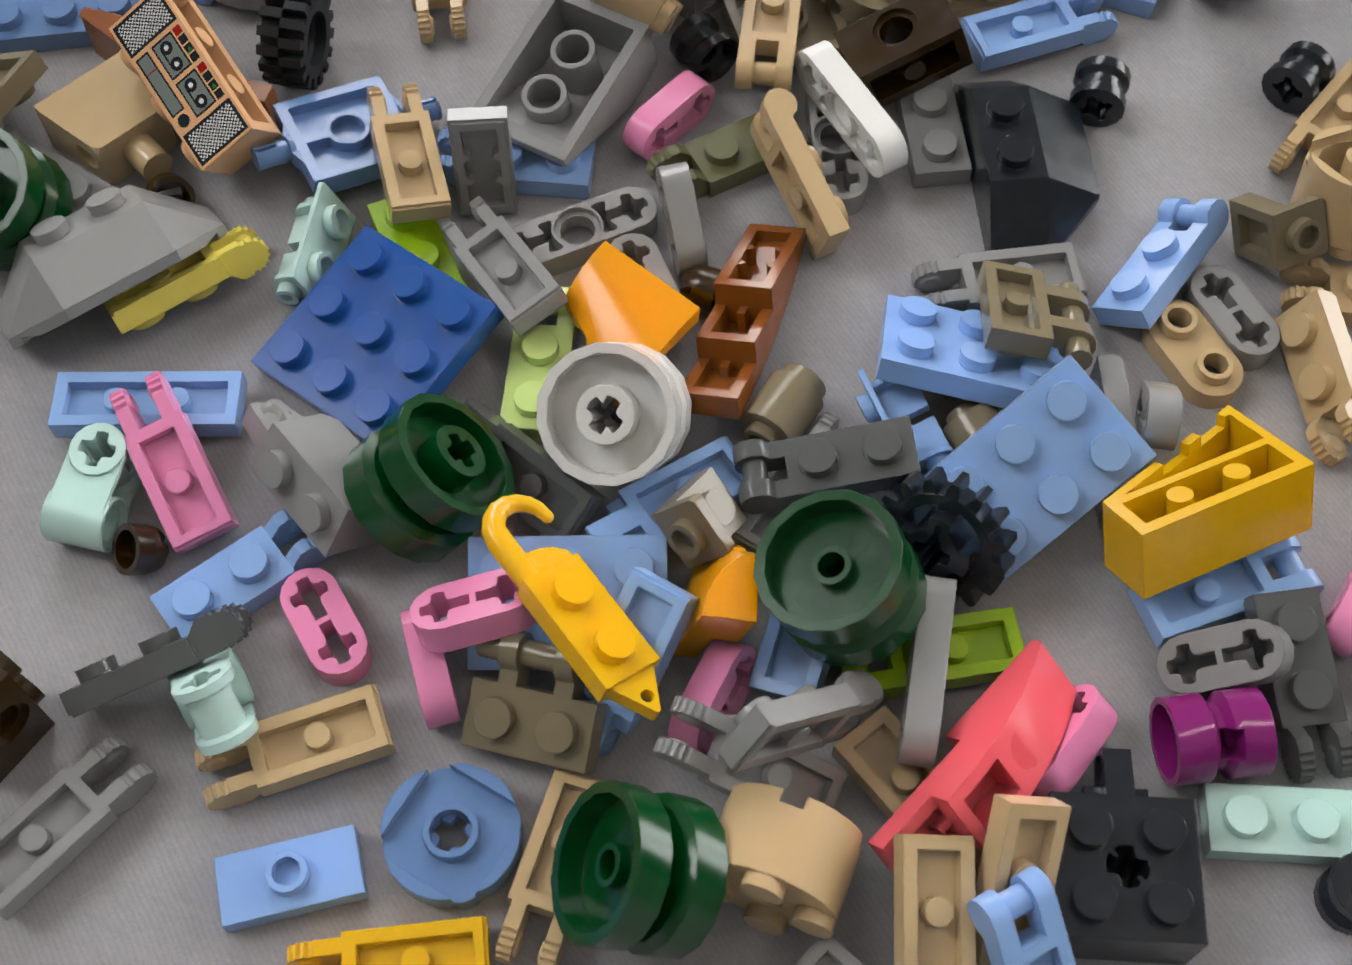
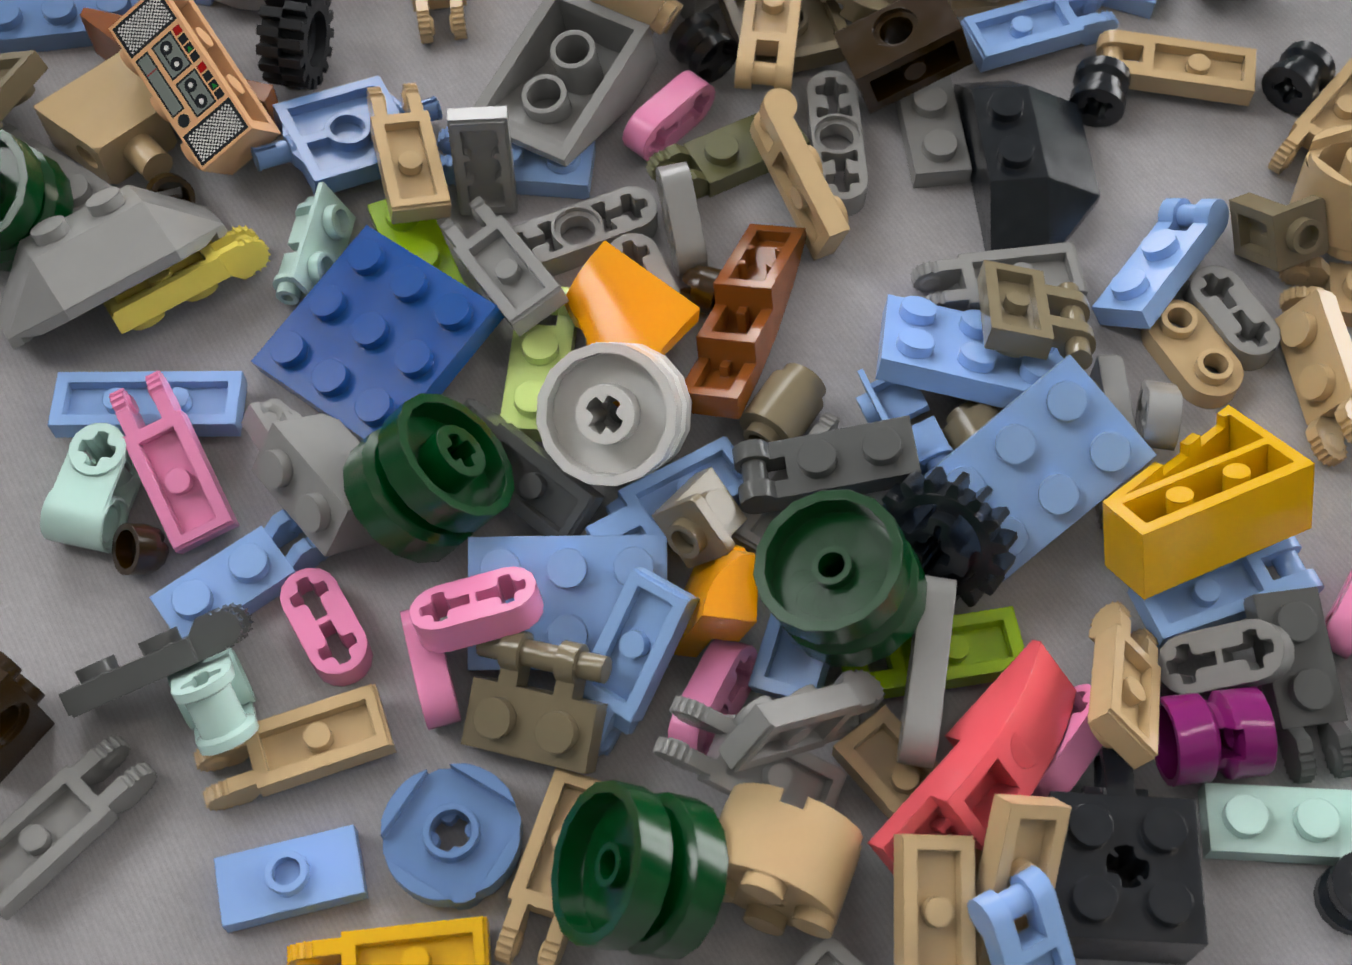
(575, 612): yellow plate -> none
(851, 109): white beam -> none
(1124, 686): none -> tan hinge
(1183, 66): none -> tan plate

